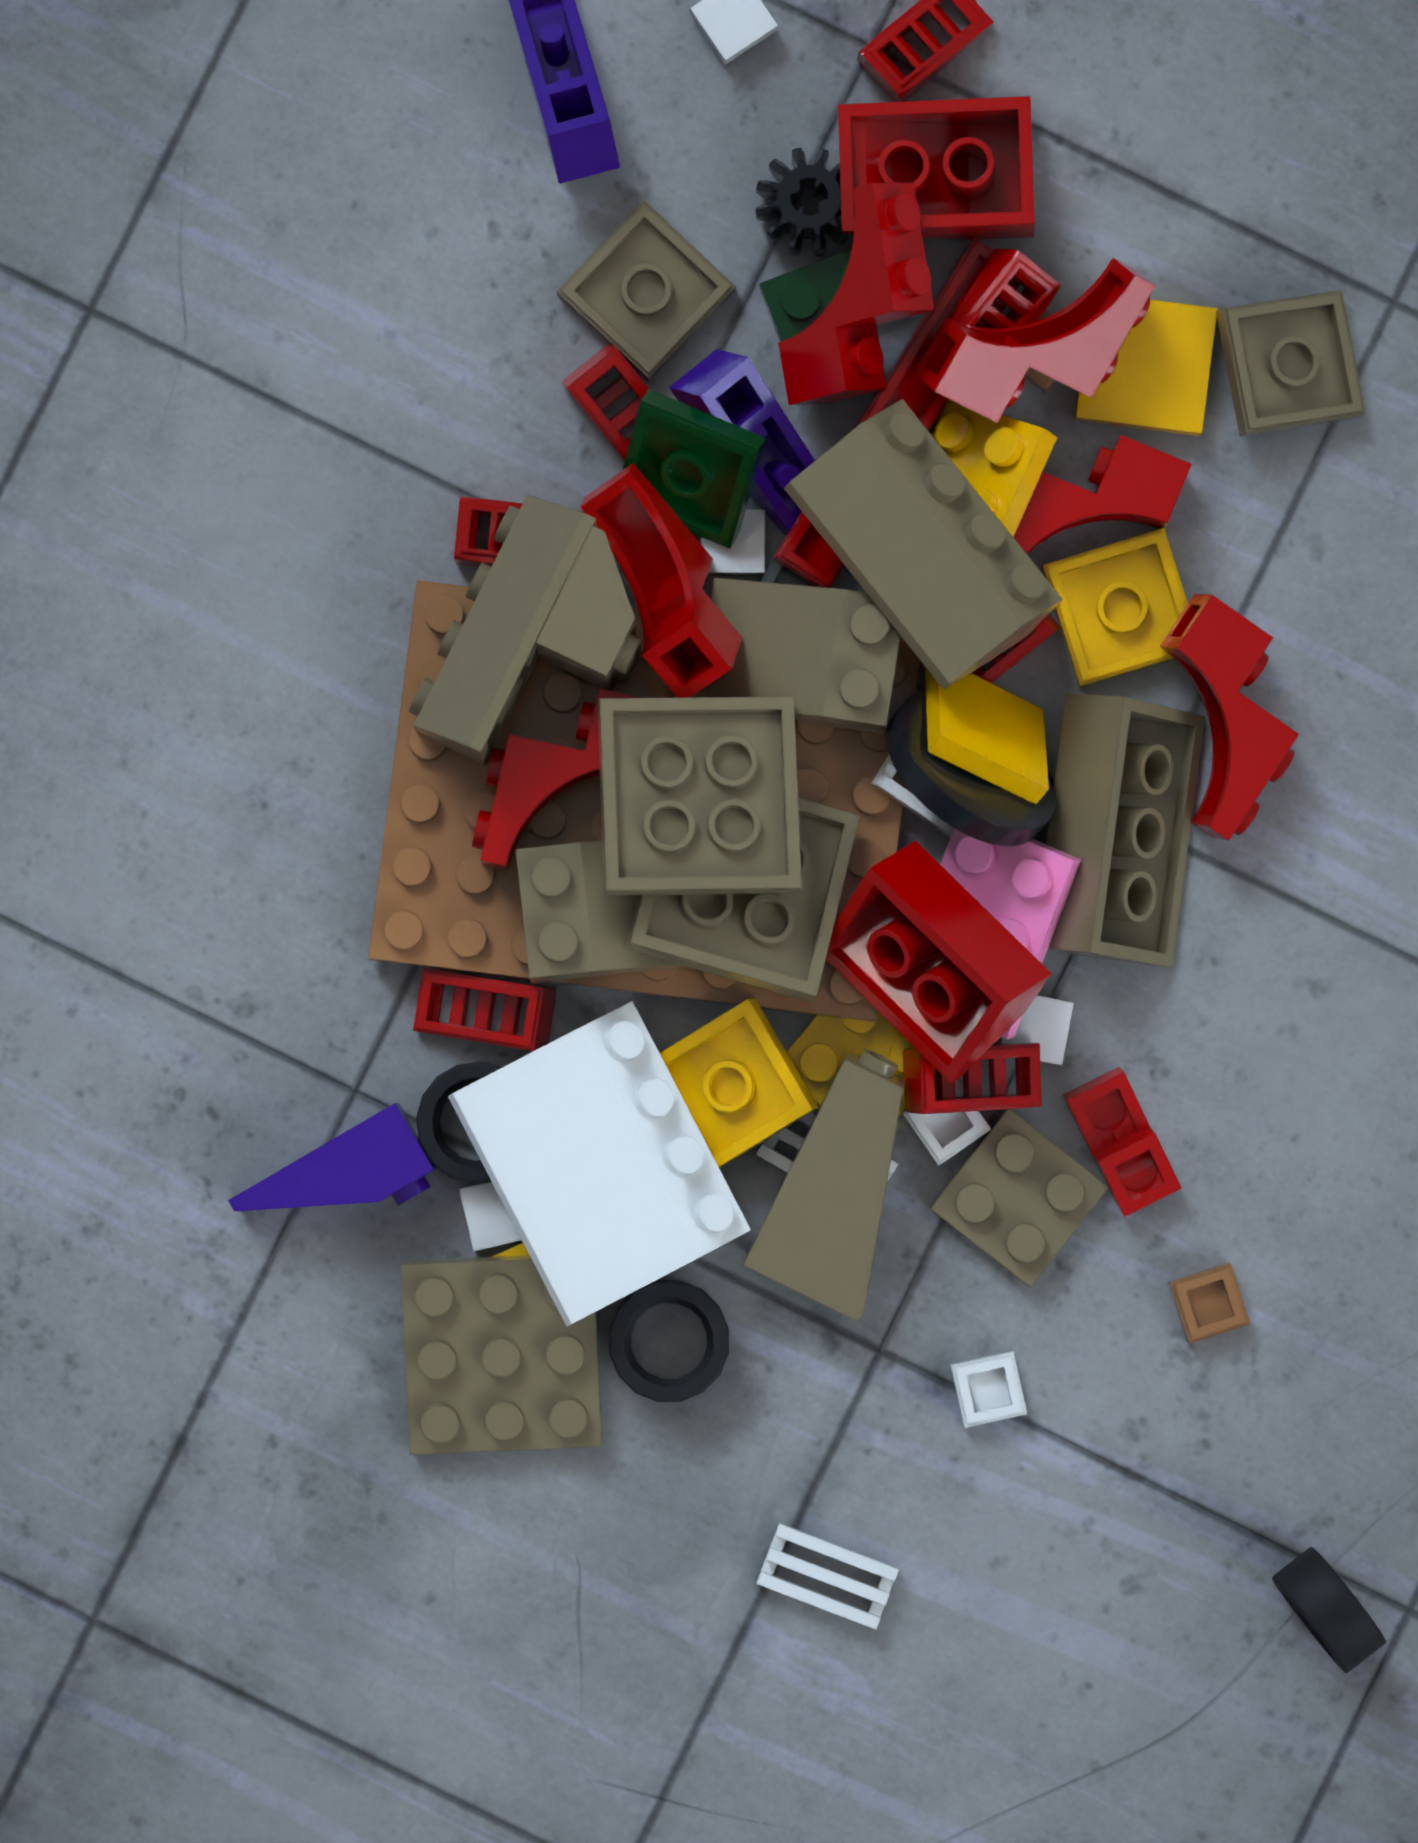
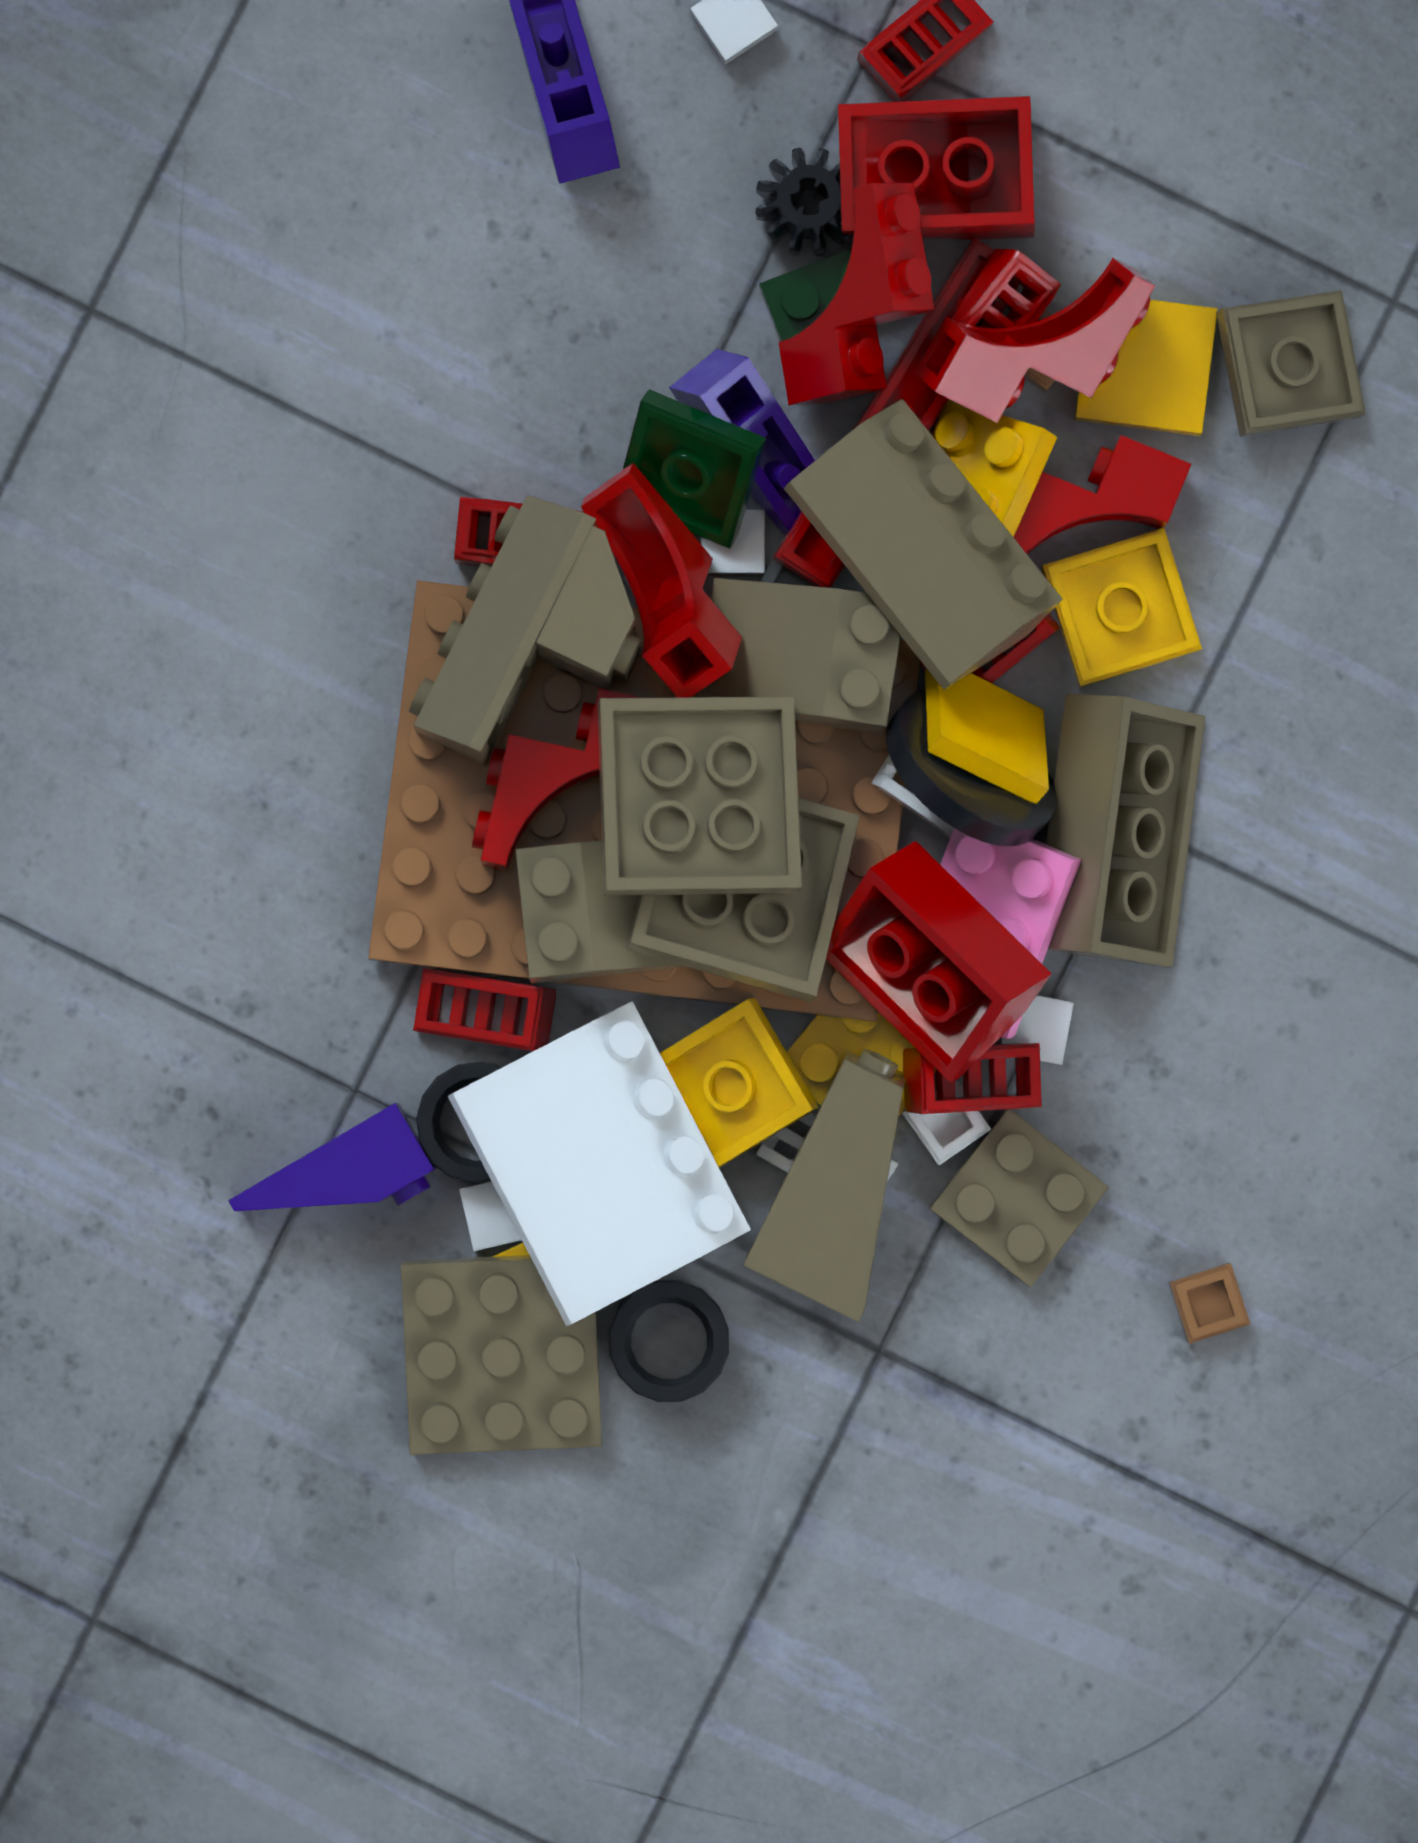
(589, 373): red slope -> none
(646, 290): dark tan tile -> none
(878, 1596): white tile -> none
(988, 1389): white tile -> none
(1122, 1141): red slope -> none
(1249, 744): red arch -> none
(1329, 1609): black tyre -> none

